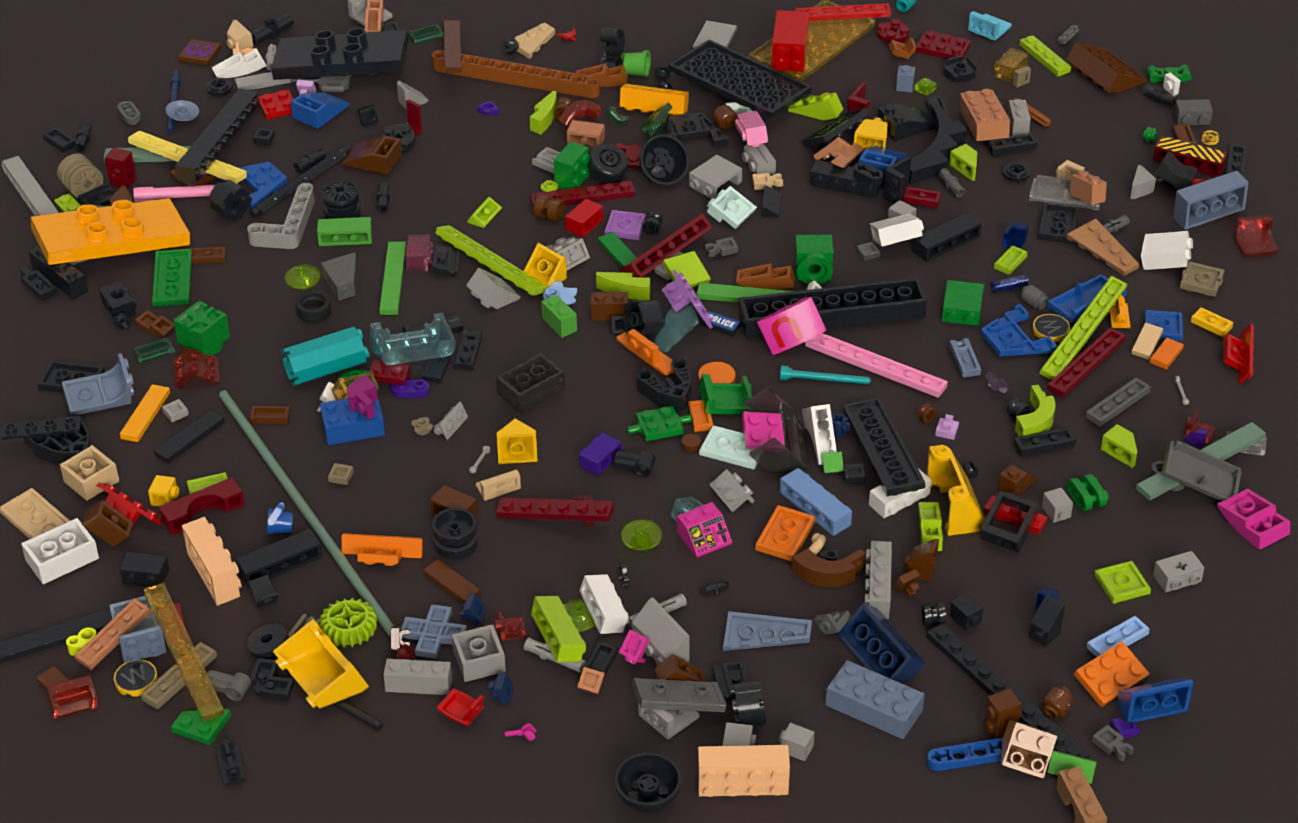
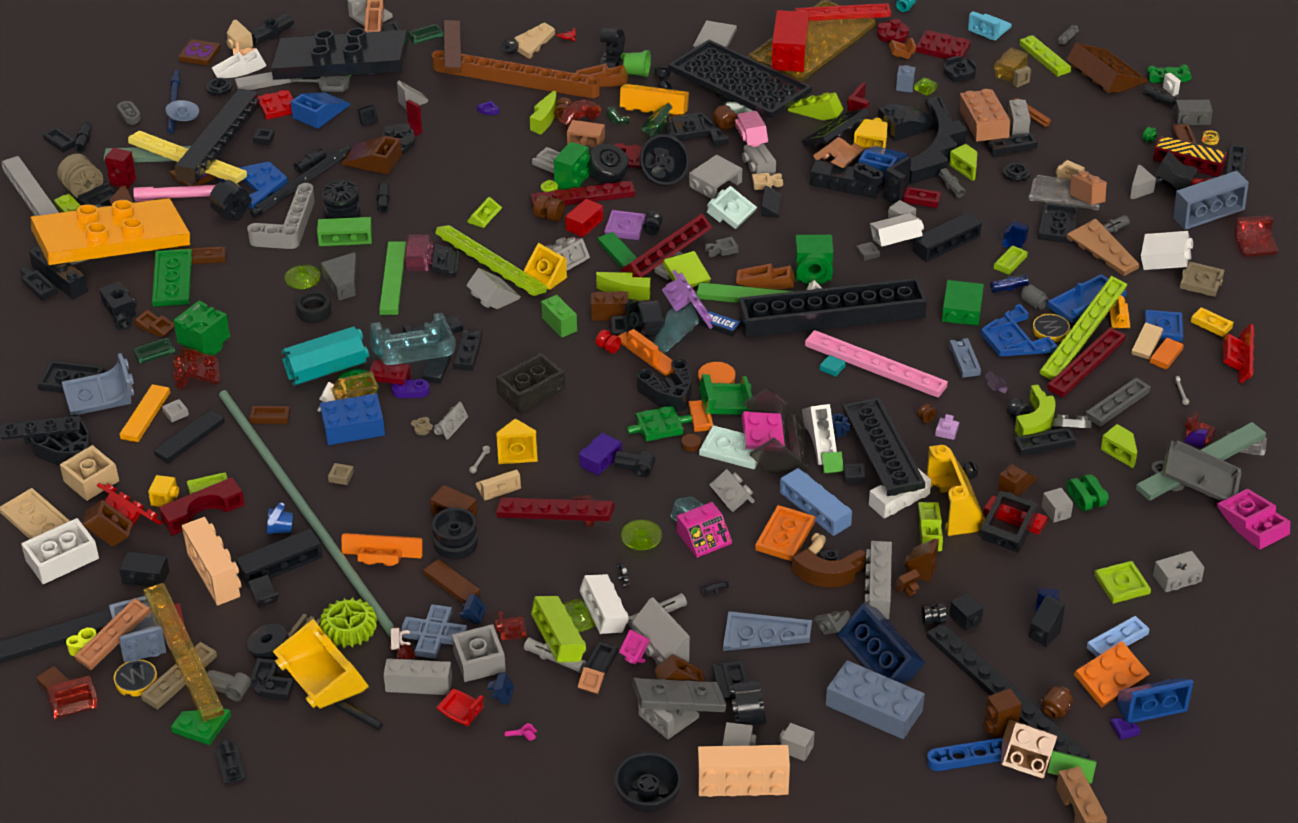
(270, 55): light grey axle -> none
(305, 86): lavender tile -> none
(361, 396): magenta brick -> none
(564, 293): light blue plate -> none
(608, 341): none -> red wheel
(788, 373): teal piece -> none
(791, 325): dark pink slope -> none
(832, 365): none -> teal tile
(1080, 421): none -> plate
(1110, 741): dark grey plate -> none

